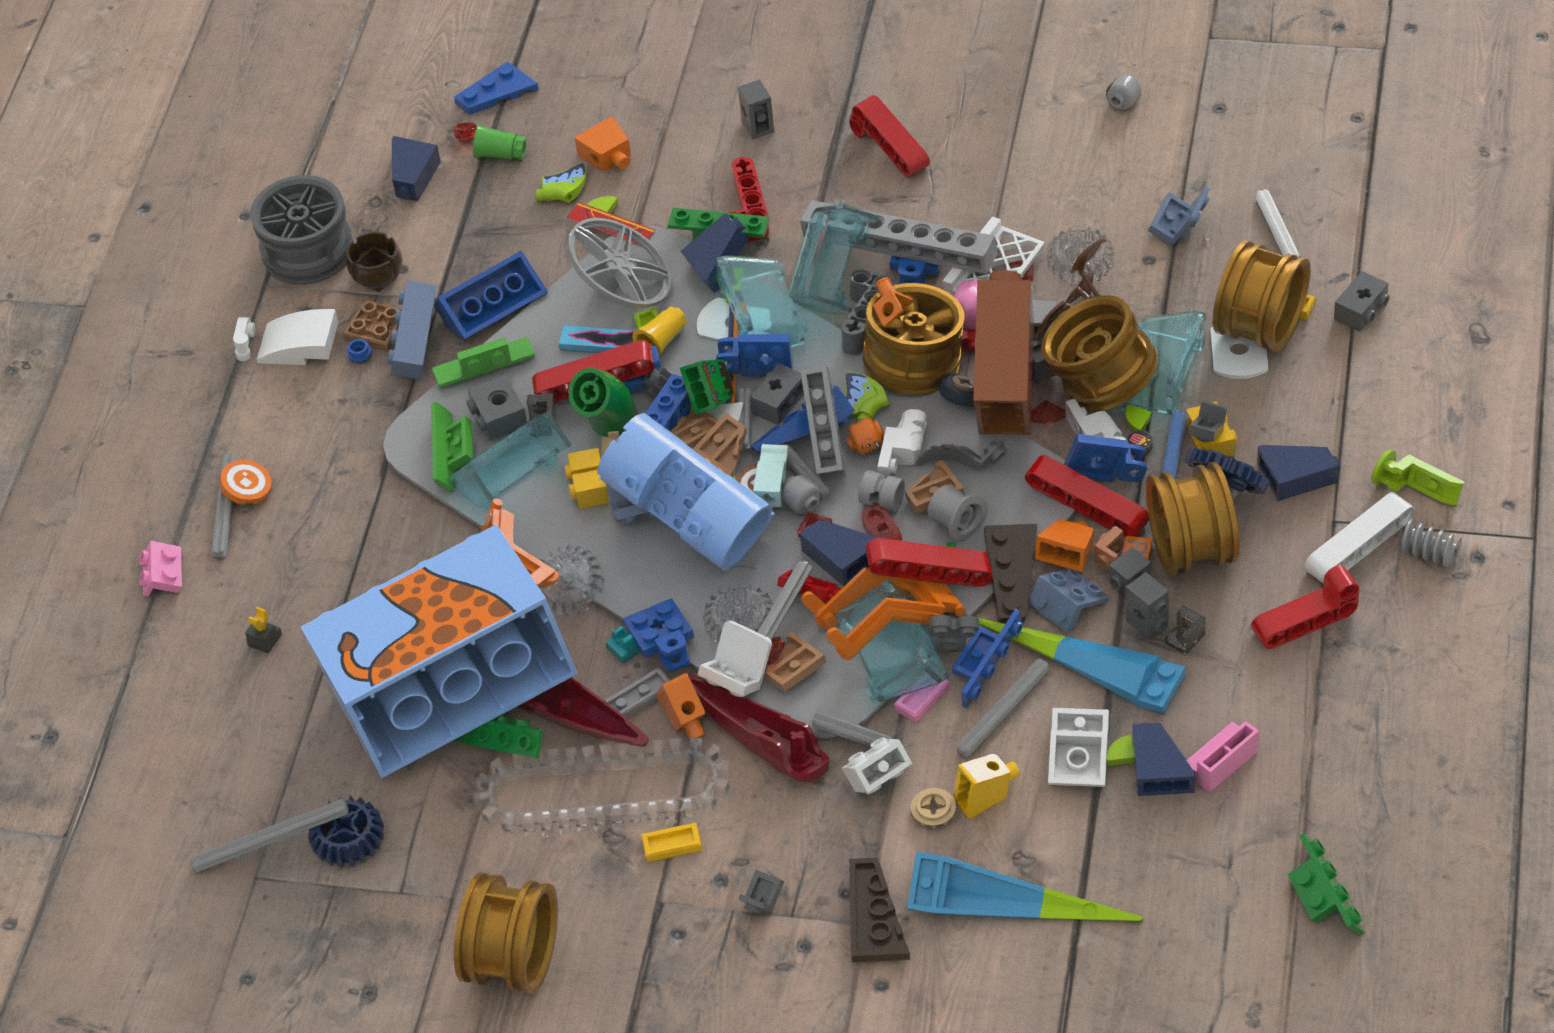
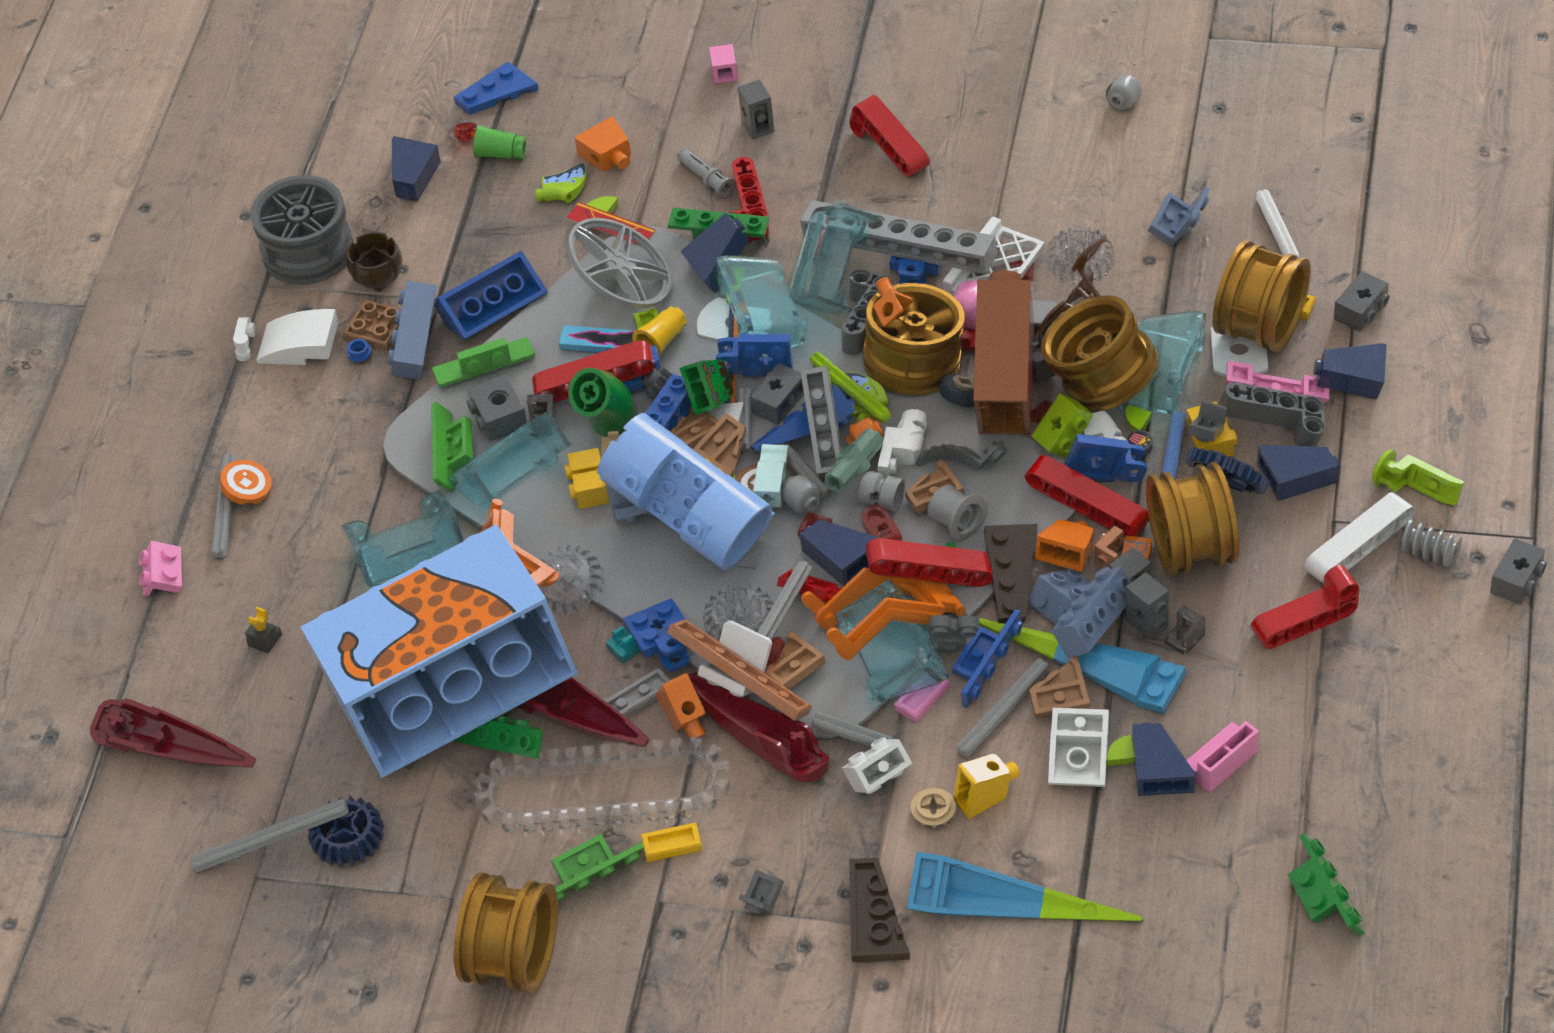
(157, 733): none -> dark red piece
(405, 545): none -> clear light blue windscreen
(588, 861): none -> bright green bracket
(711, 176): none -> light grey pin
(723, 63): none -> bright pink brick
(739, 669): none -> nougat tile
(852, 389): none -> lime axle
(853, 460): none -> sand green piece
(1060, 690): none -> medium nougat wing
(1061, 425): none -> lime brick
(1092, 612): none -> sand blue brick
(1244, 374): none -> bright pink slope
(1277, 408): none -> dark grey beam
(1353, 369): none -> dark blue slope
(1517, 571): none -> dark grey brick

